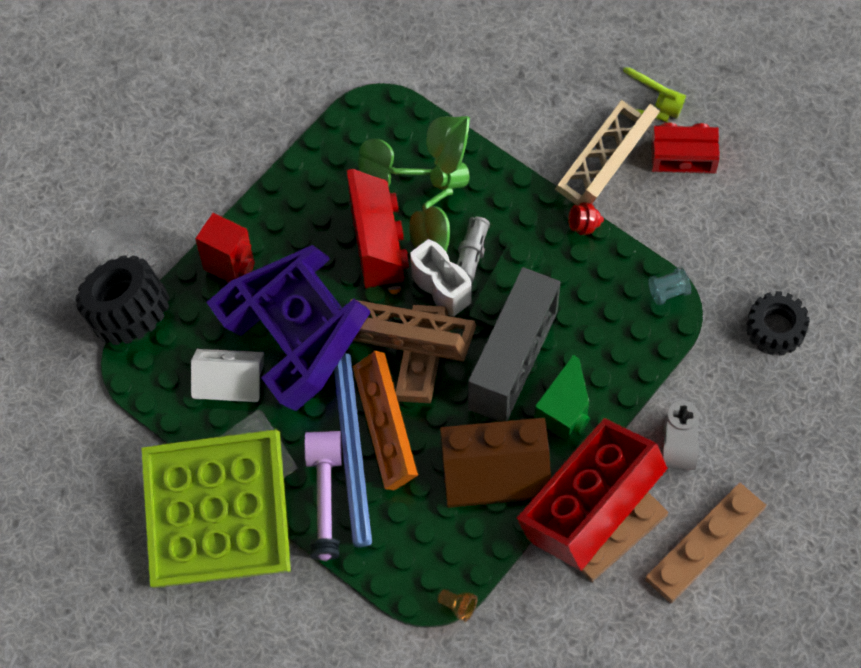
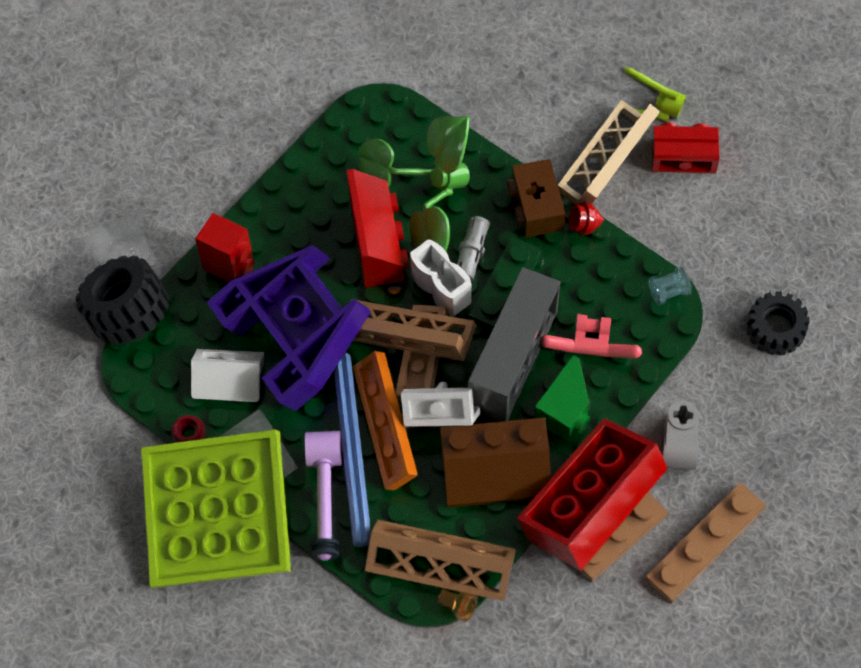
(188, 423): none -> dark red plate
(439, 406): none -> white panel
(440, 547): none -> medium nougat fence
(539, 182): none -> reddish brown brick
(591, 346): none -> coral piece

